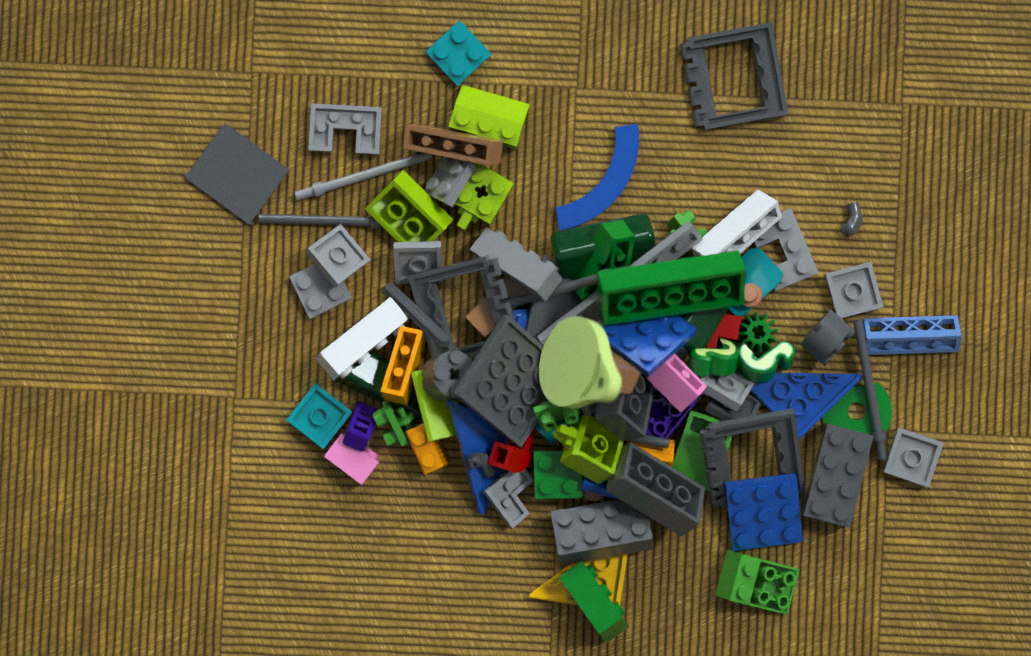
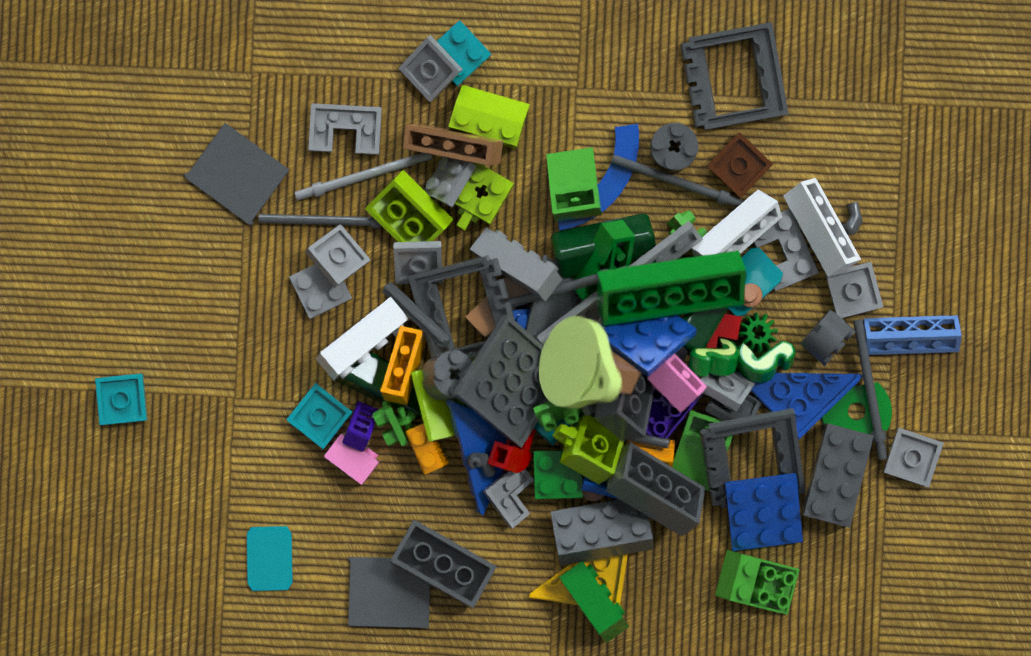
(121, 399): none -> teal plate
(269, 558): none -> teal piece
(386, 595): none -> dark grey piece
(430, 68): none -> light grey plate
(443, 564): none -> dark grey brick
(573, 184): none -> bright green slope
(676, 134): none -> dark grey brick
(722, 197): none -> dark grey bar
(739, 165): none -> reddish brown plate
(821, 227): none -> white brick

